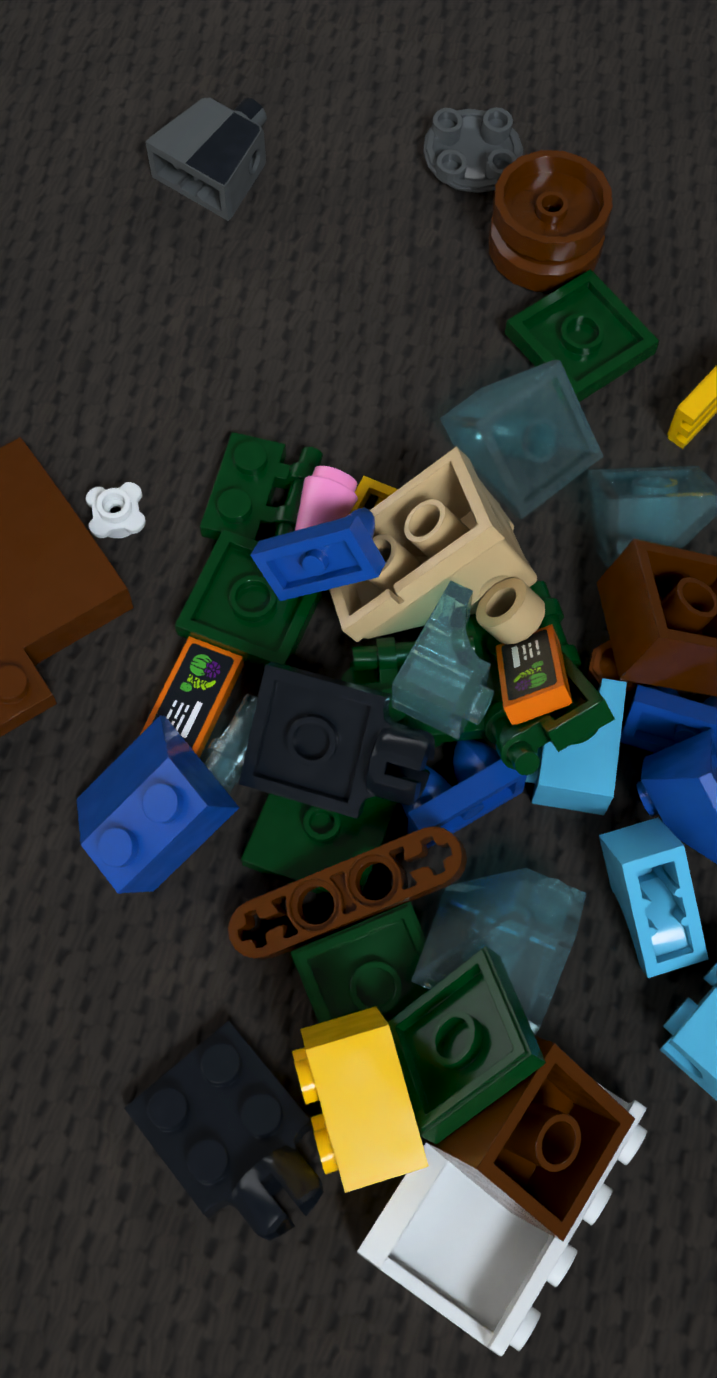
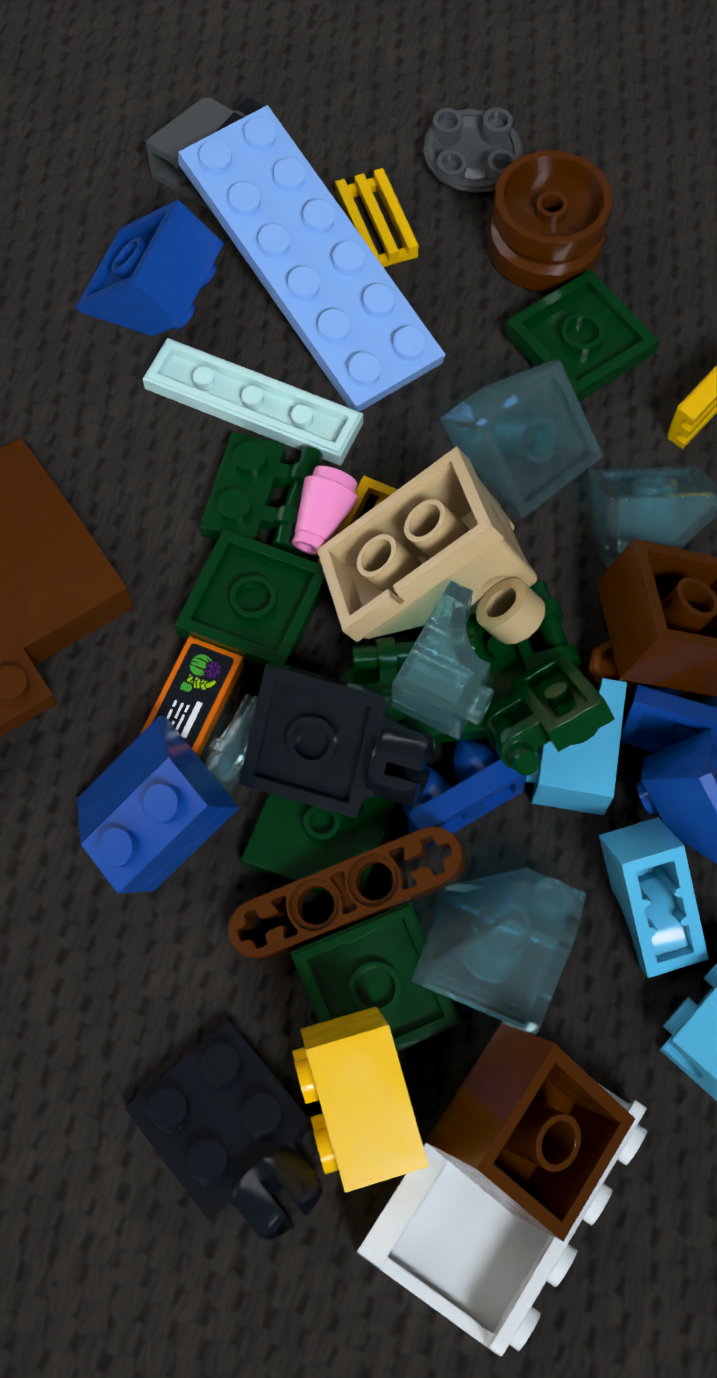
(119, 524): white plate -> none
(153, 271): none -> blue slope
(253, 400): none -> light aqua tile
(310, 259): none -> light blue plate
(320, 556): blue tile -> none
(365, 188): none -> yellow tile
(463, 1045): dark green plate -> none
(533, 676): tile -> none

